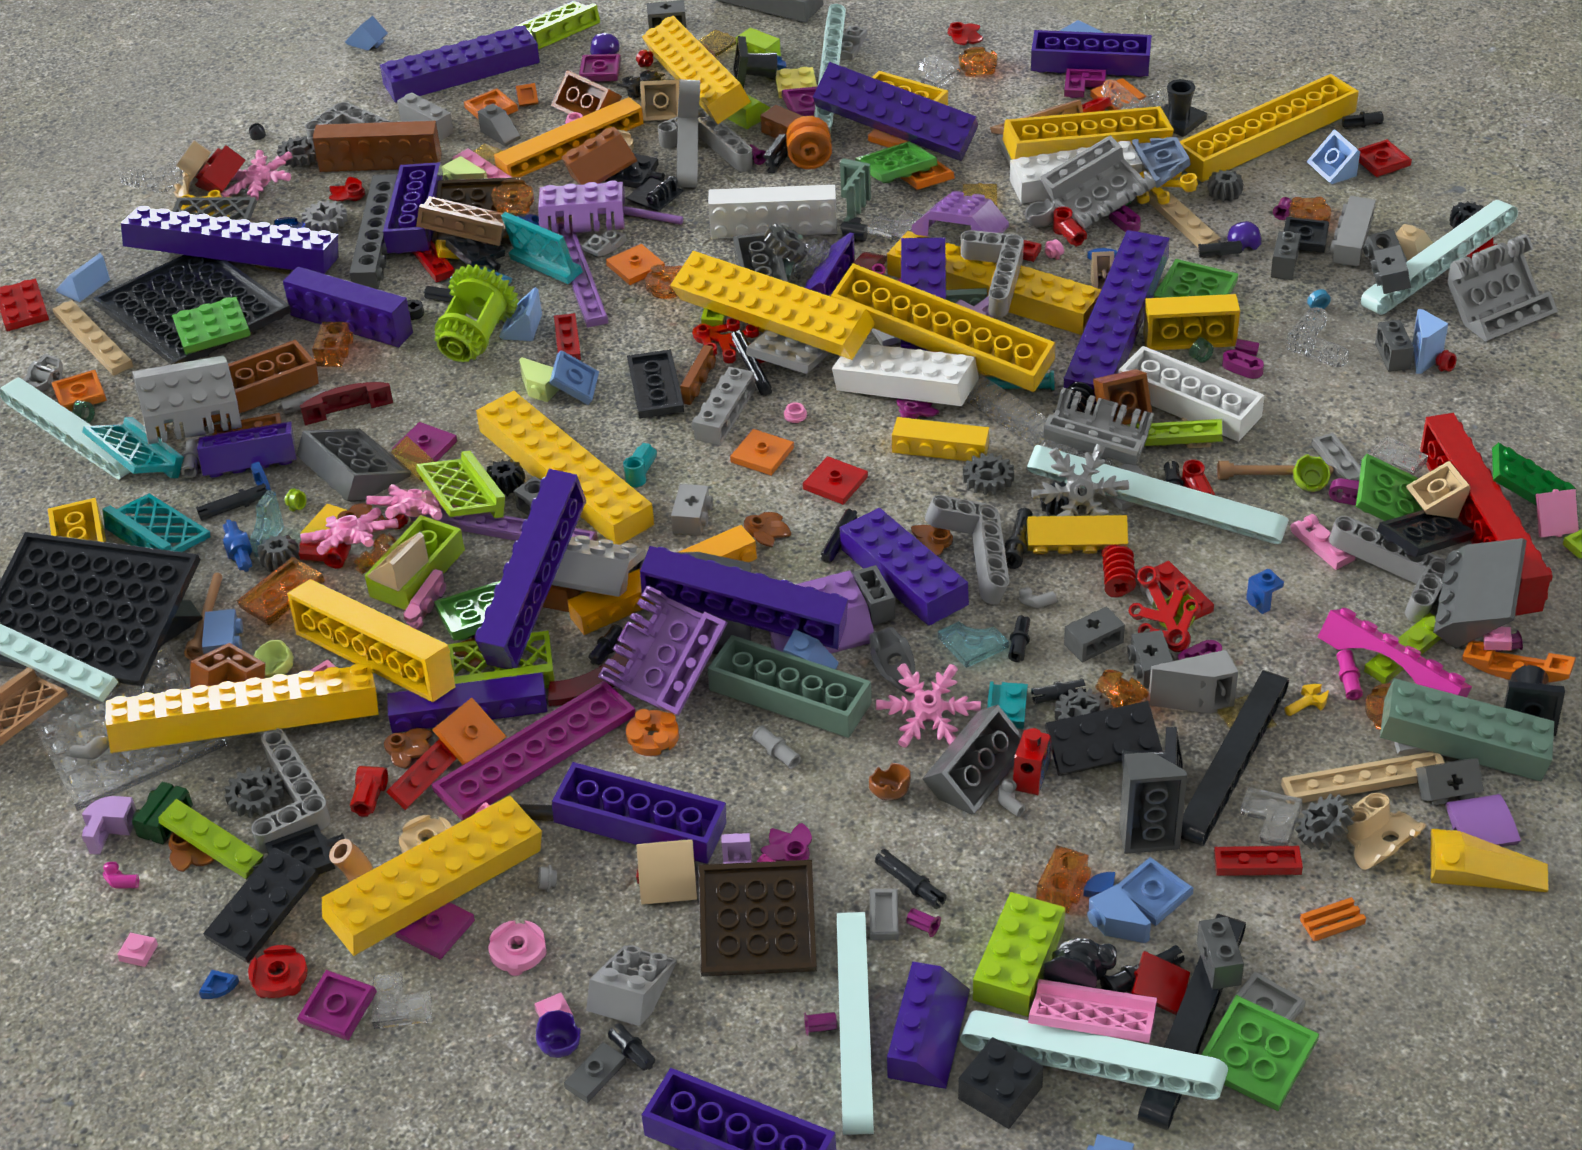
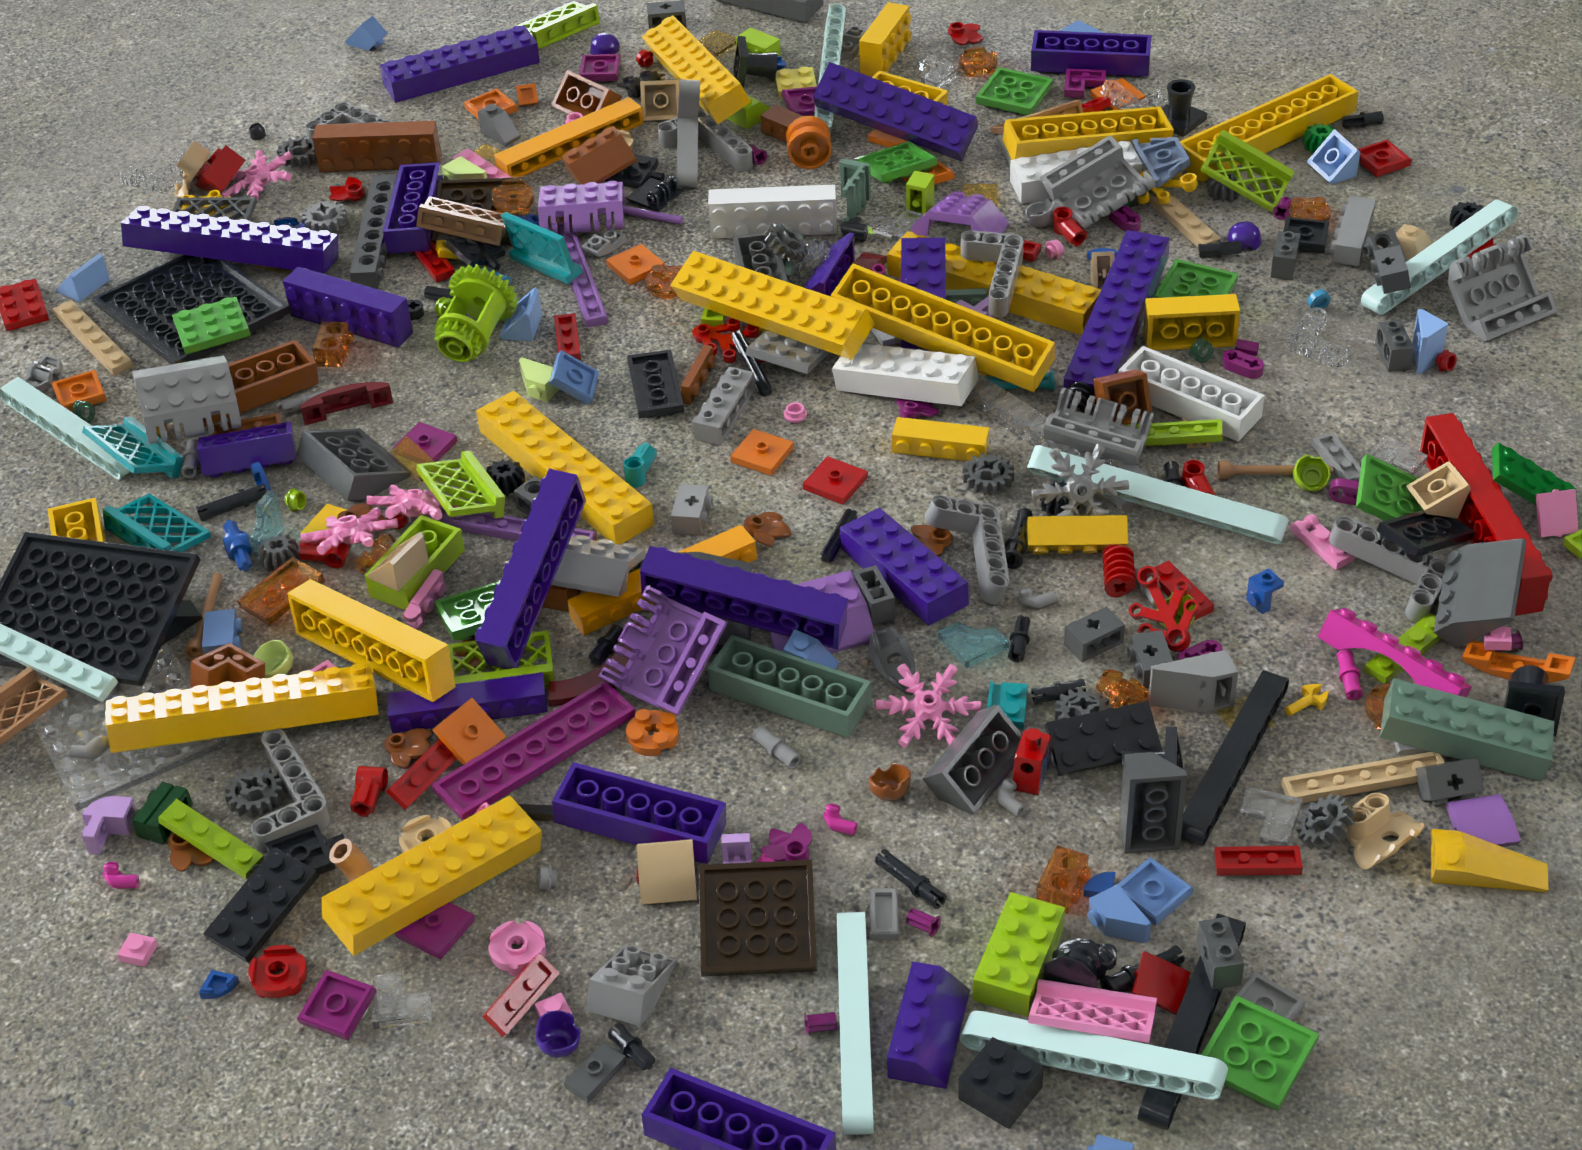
(416, 108): light grey brick -> none
(442, 305): none -> lime plate
(520, 995): none -> plate
(776, 153): black tile -> none
(836, 822): none -> dark pink arm
(885, 39): none -> yellow brick
(920, 192): none -> lime brick
(1014, 91): none -> bright green plate
(1253, 161): none -> lime fence
(1315, 136): none -> green gear
(1330, 915): orange tile -> none

